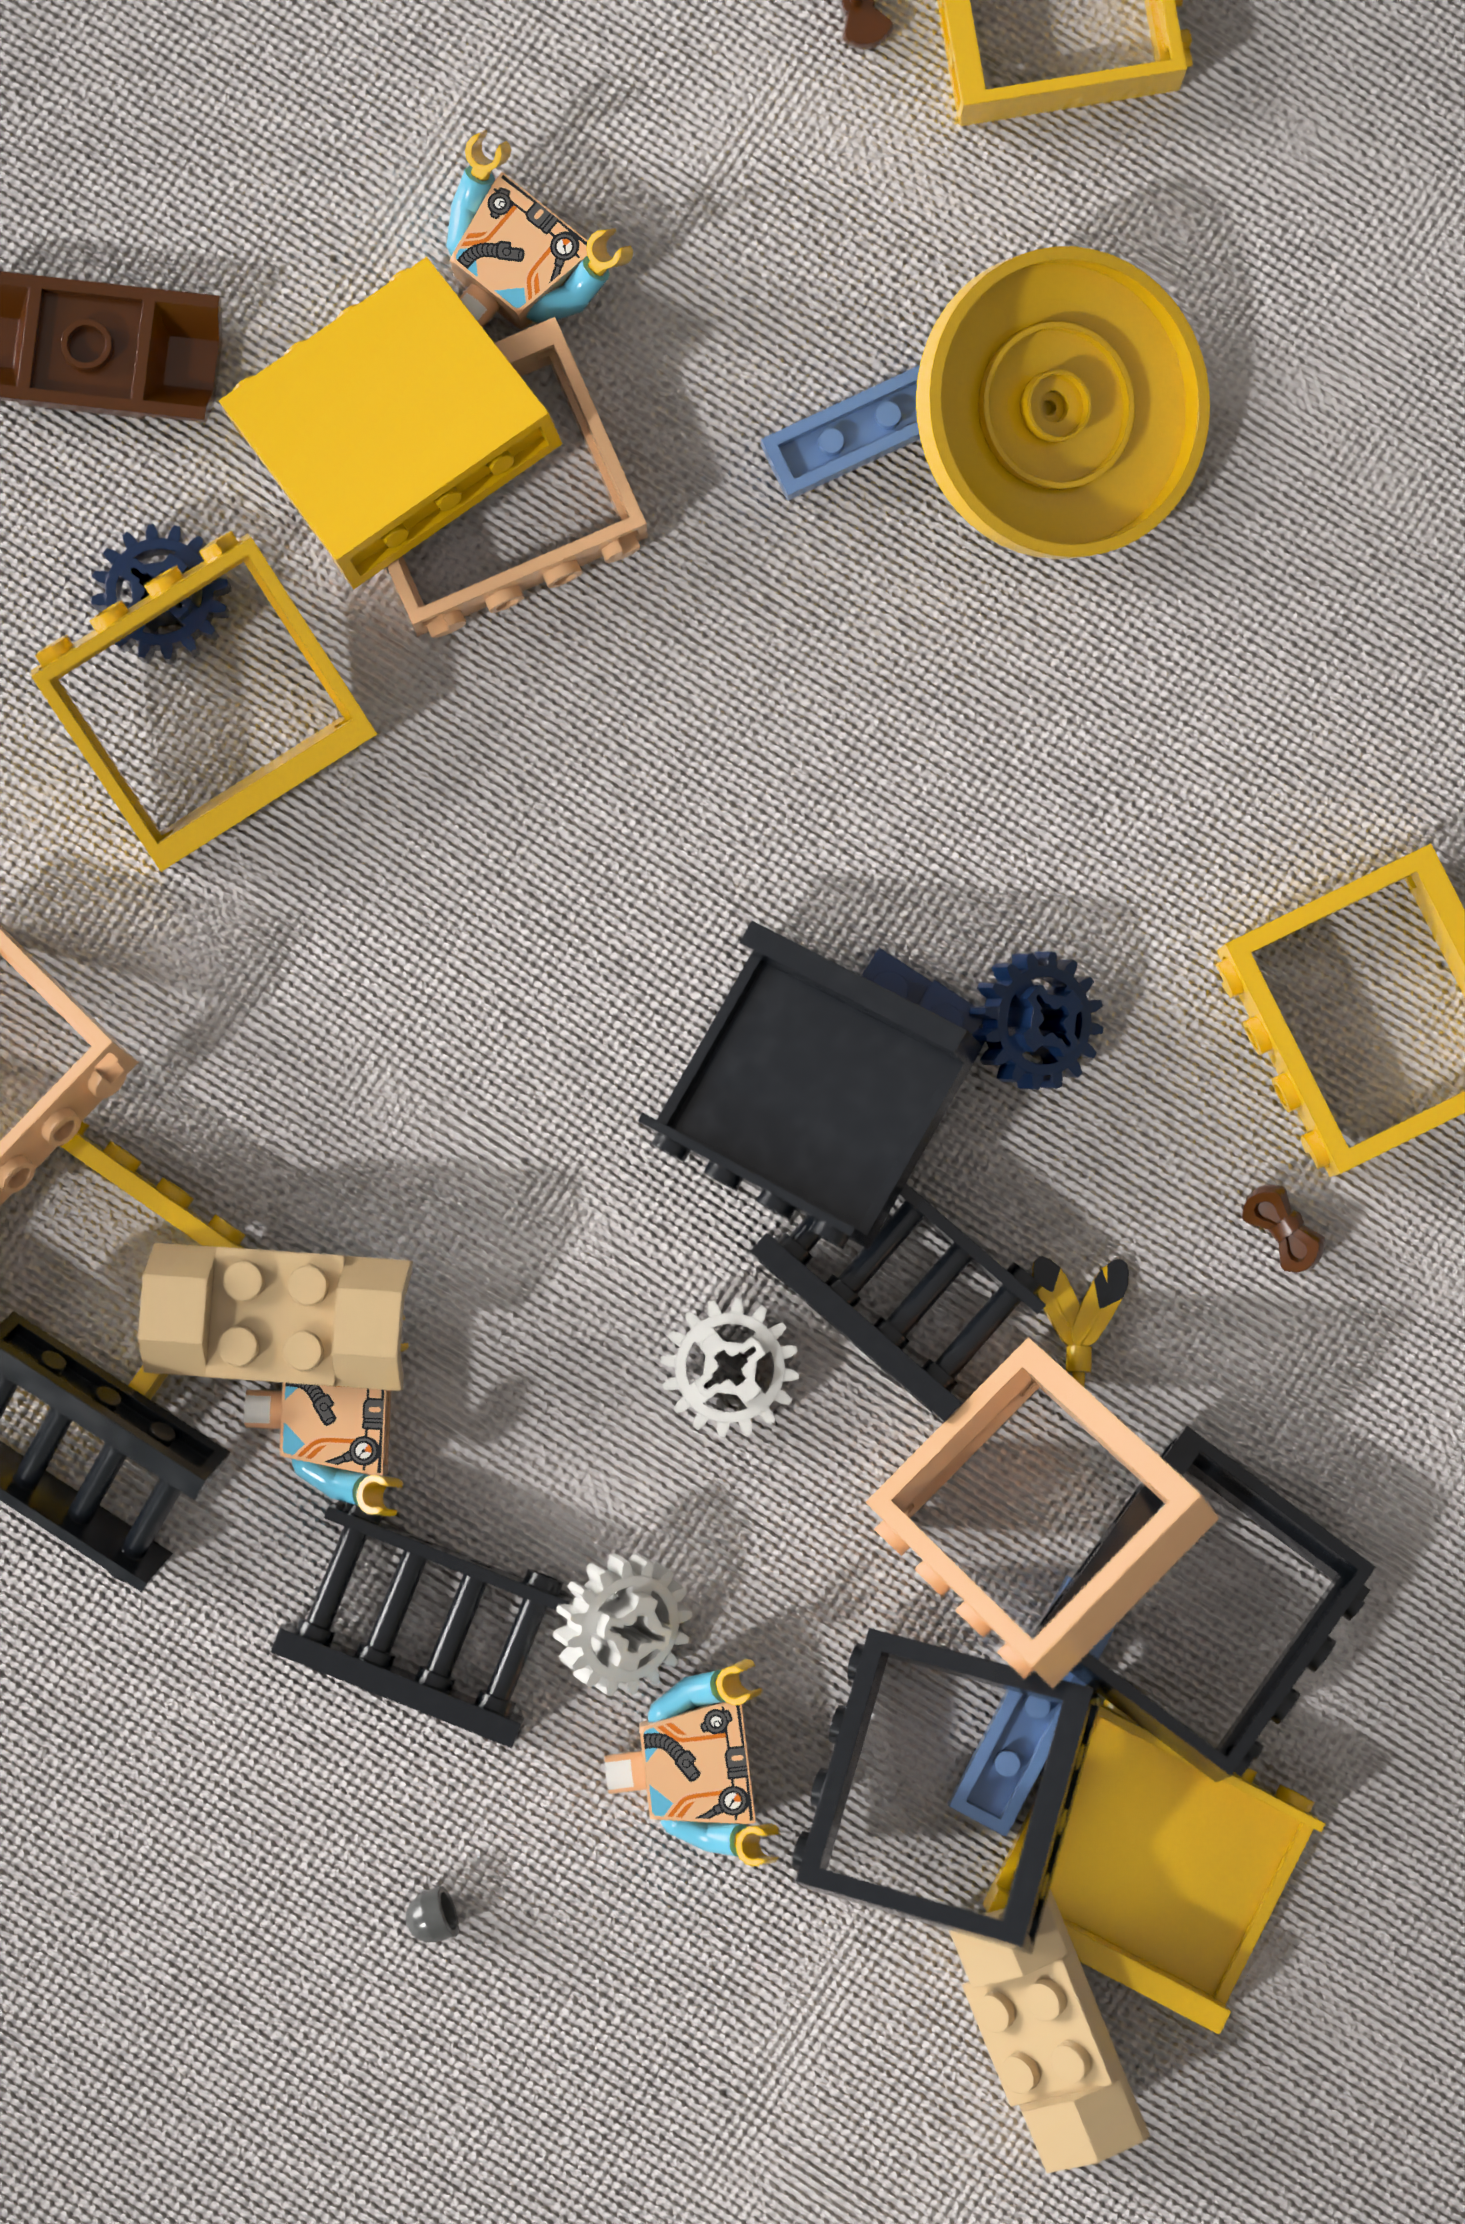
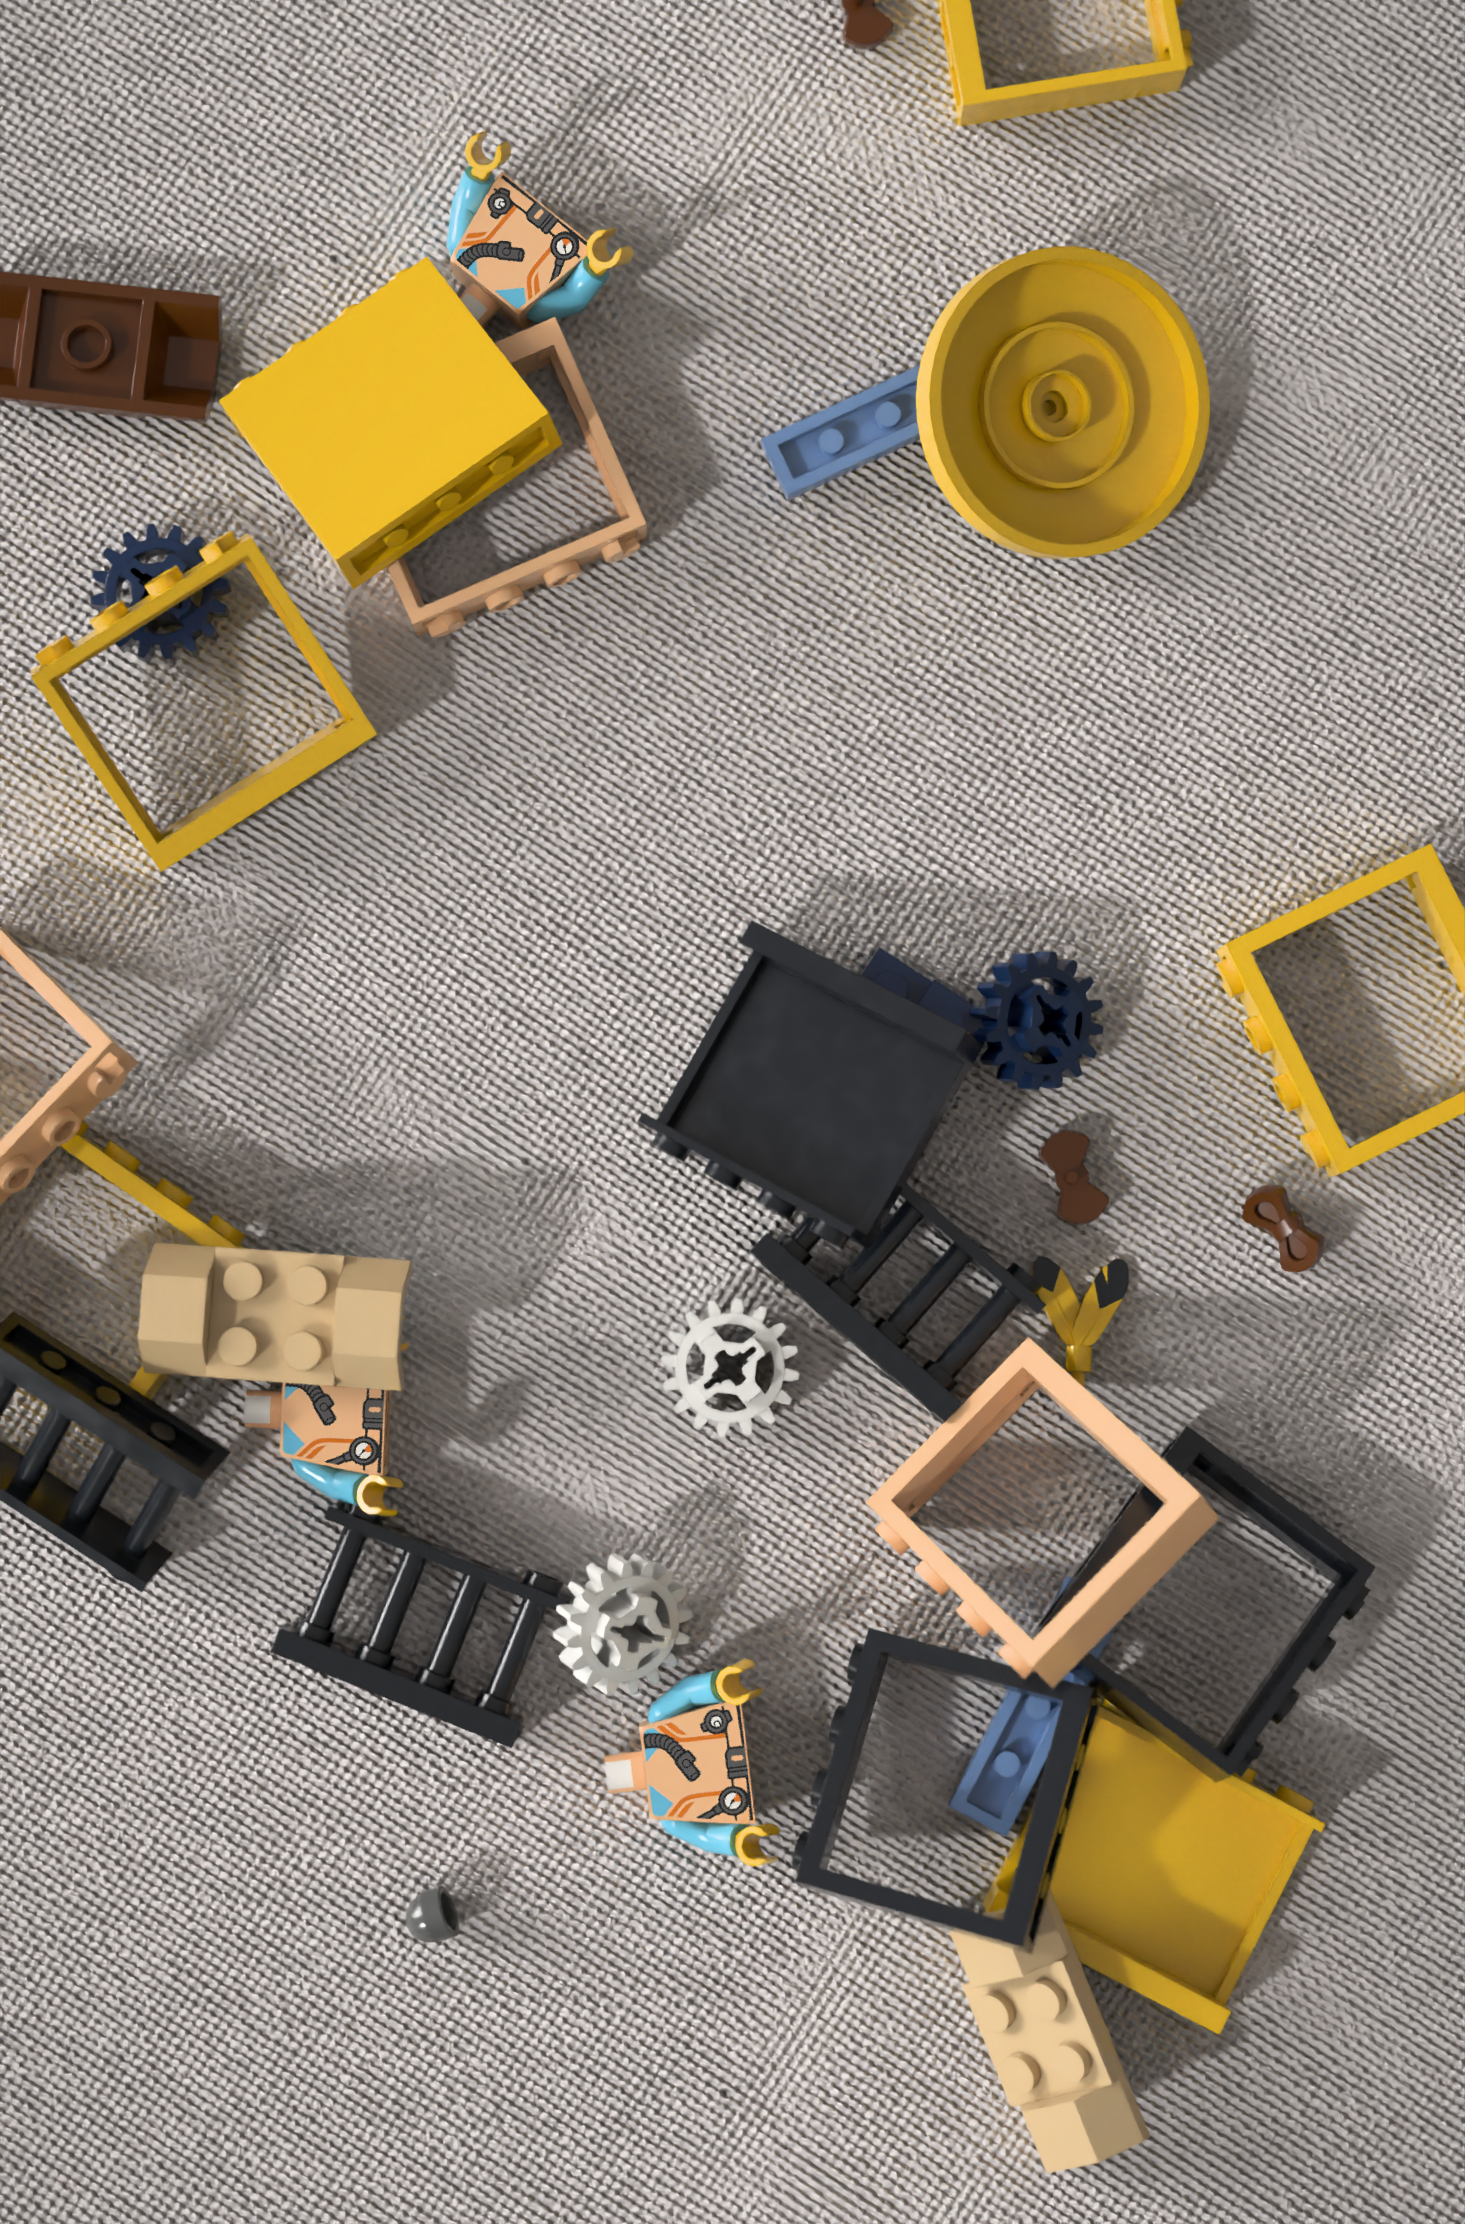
(1079, 1199): none -> reddish brown piece

